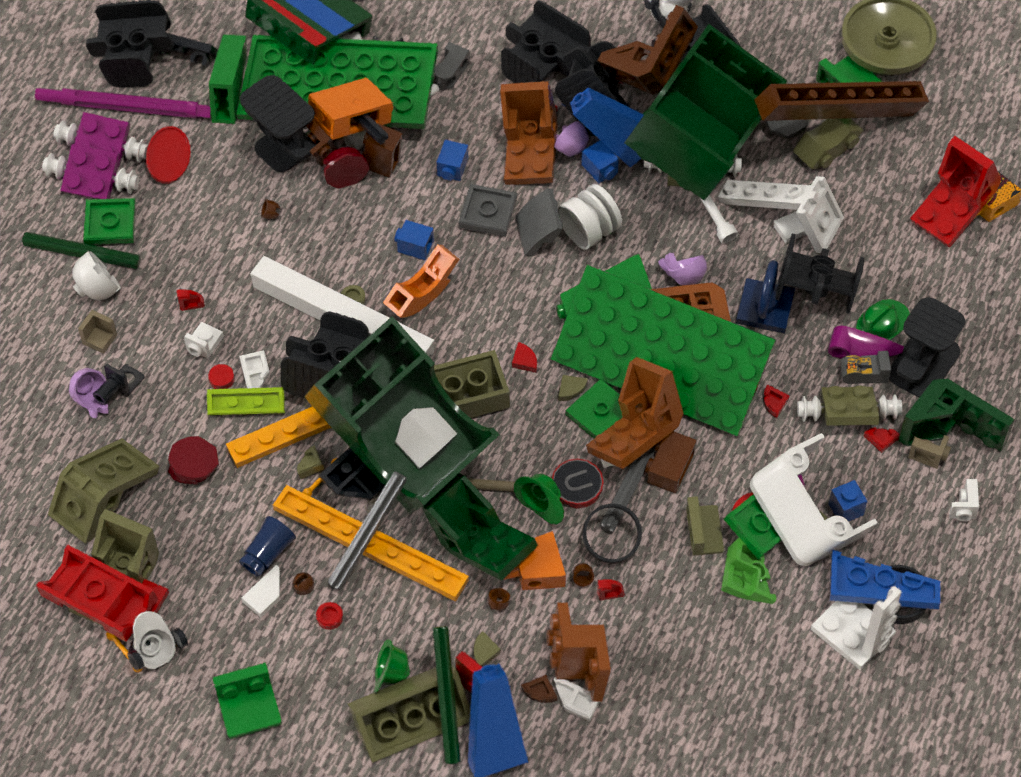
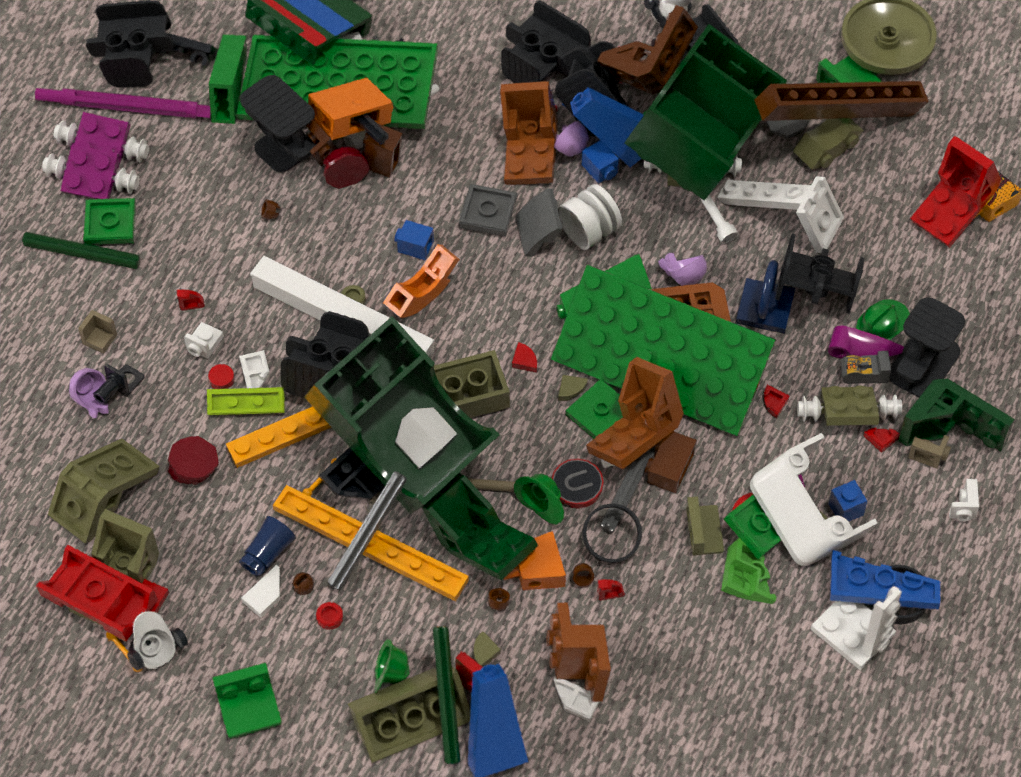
(93, 278): white cylinder -> none
(168, 154): red piece -> none
(310, 463): olive tile -> none
(452, 67): dark grey leg -> none
(452, 160): blue brick -> none
(540, 690): reddish brown tile -> none
(789, 225): white tile -> none

